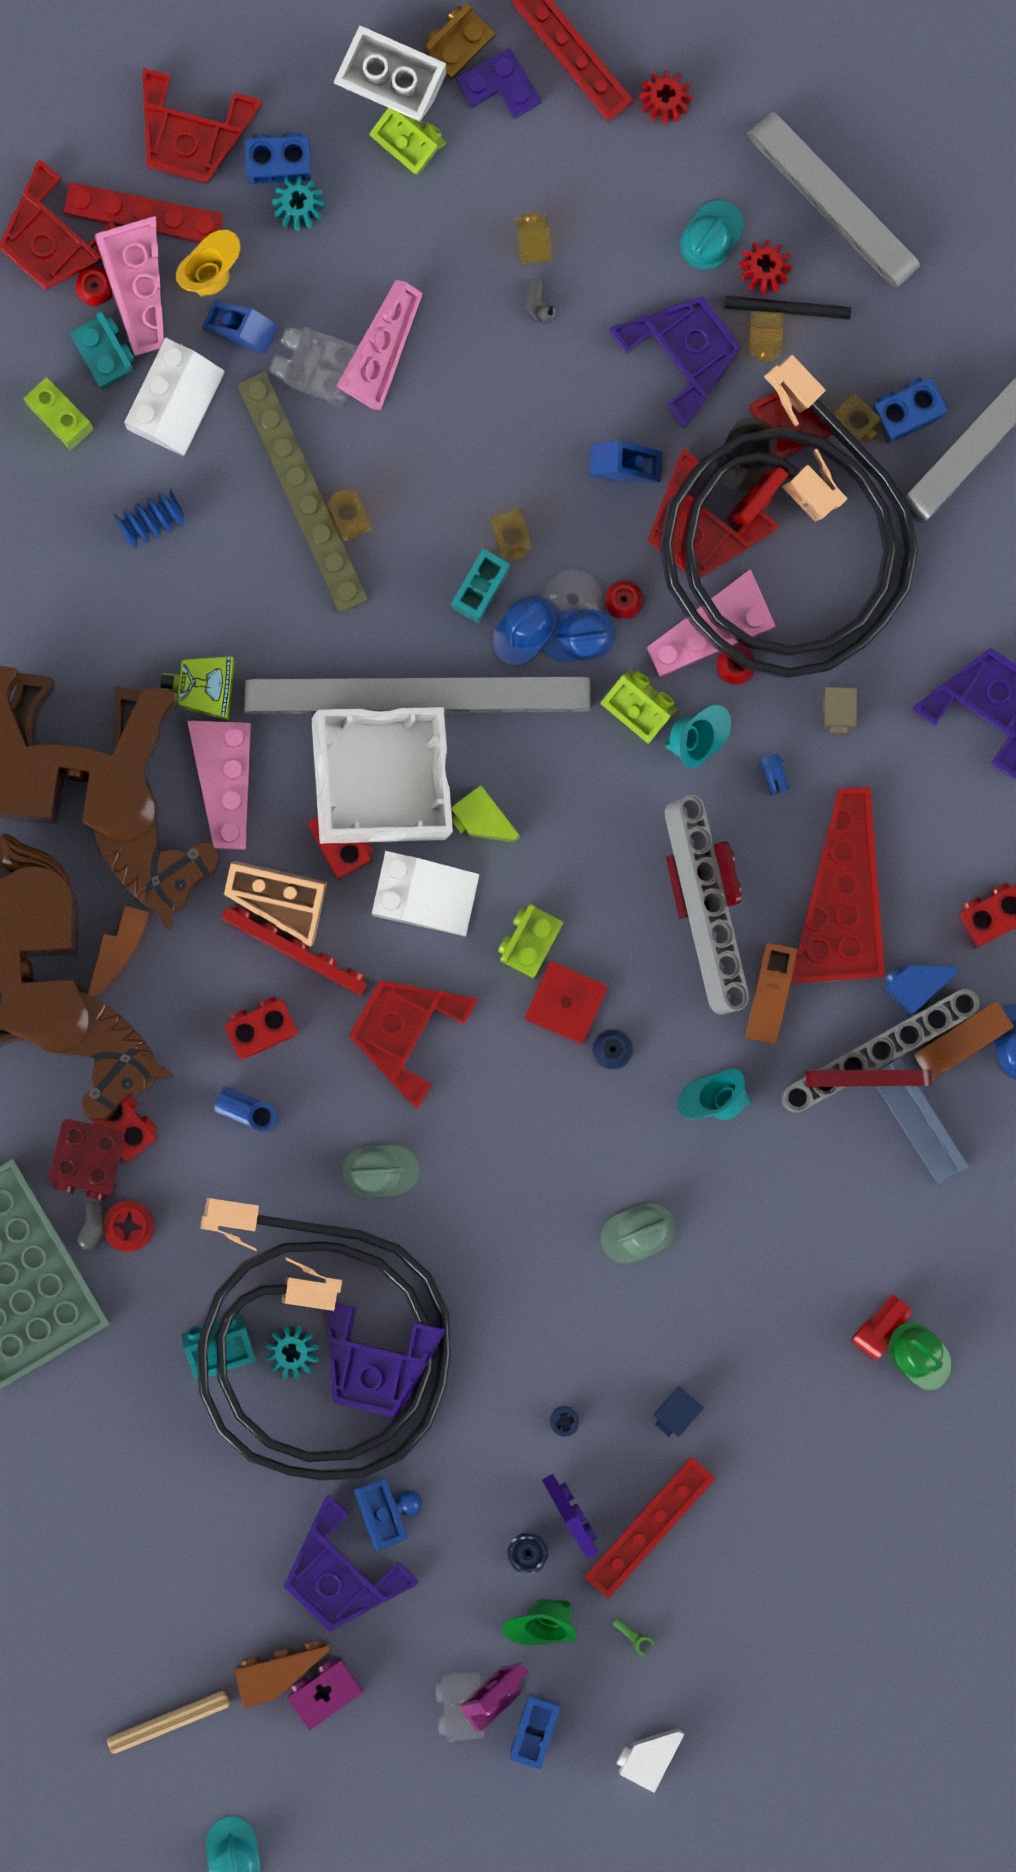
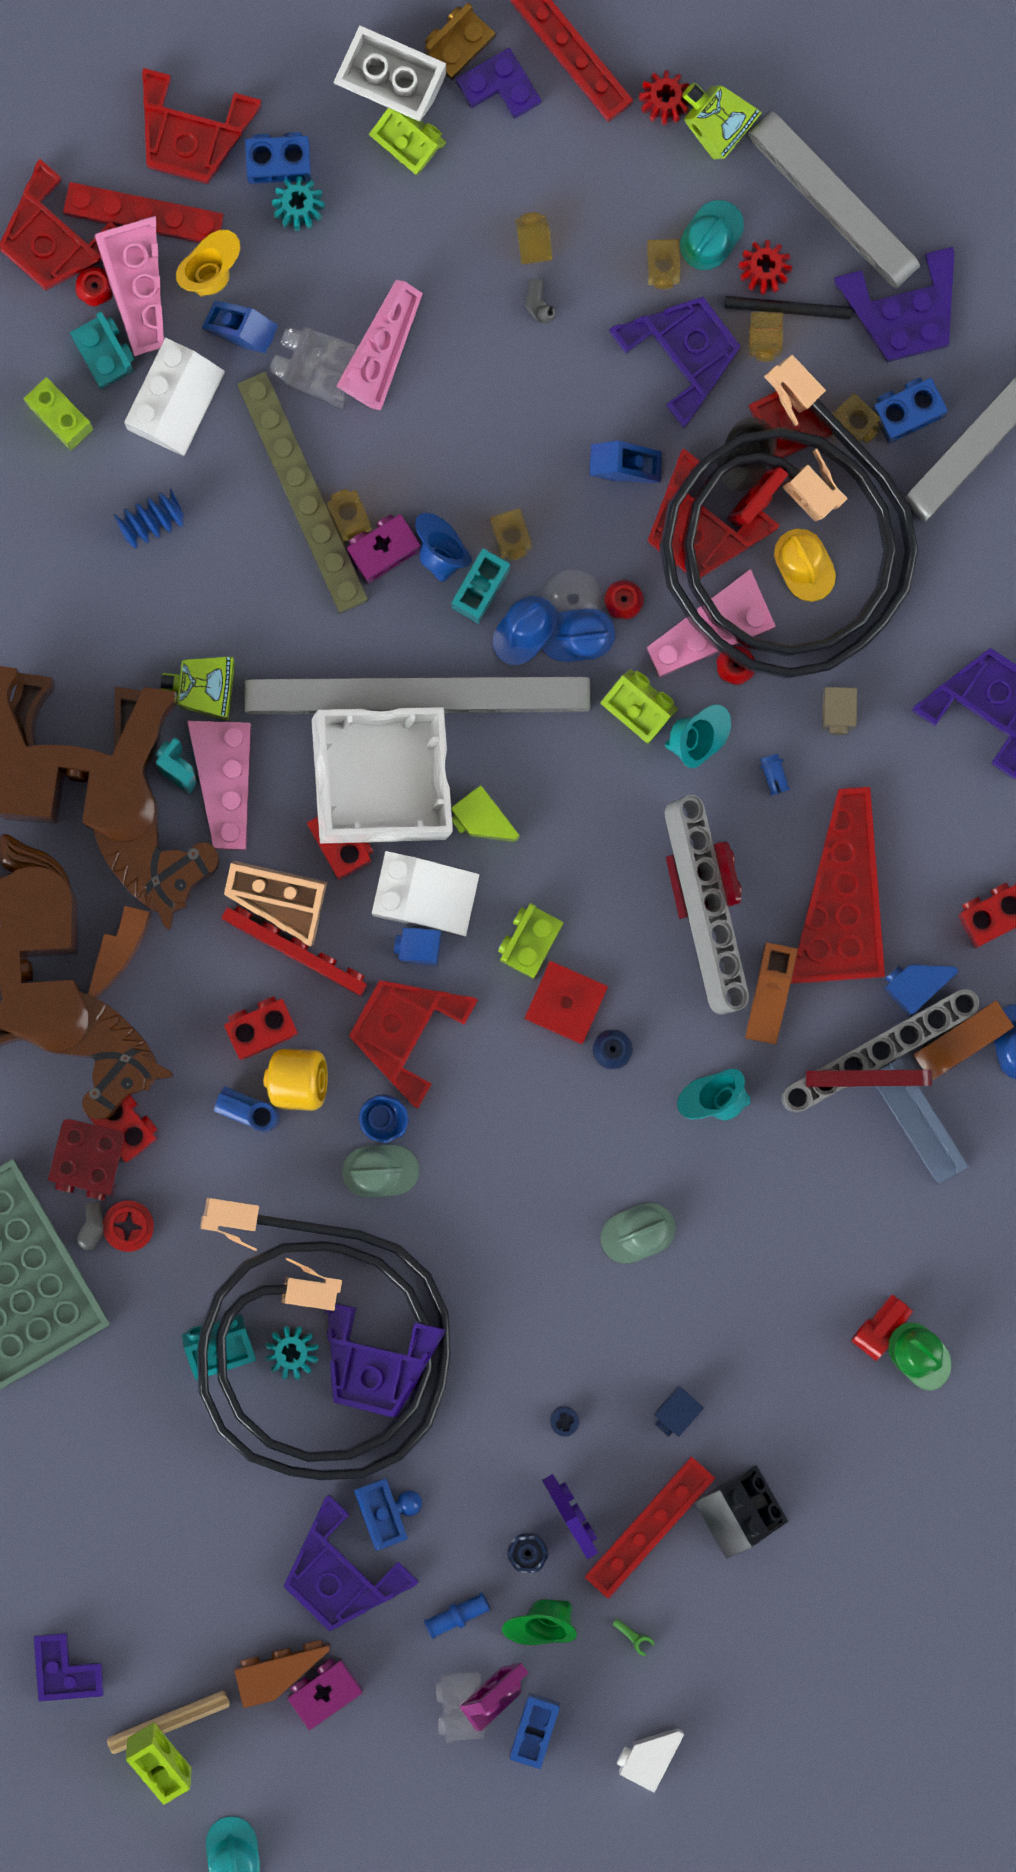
(57, 1677): none -> dark purple plate
(158, 1763): none -> lime brick
(174, 767): none -> teal bracket
(296, 1079): none -> yellow head
(374, 563): none -> magenta brick
(383, 1118): none -> blue hair
(418, 946): none -> blue slope
(441, 547): none -> blue piece
(457, 1615): none -> blue pin
(663, 250): none -> clear yellow brick
(718, 118): none -> lime torso
(741, 1512): none -> black slope
(805, 565): none -> yellow piece
(908, 321): none -> dark purple wing

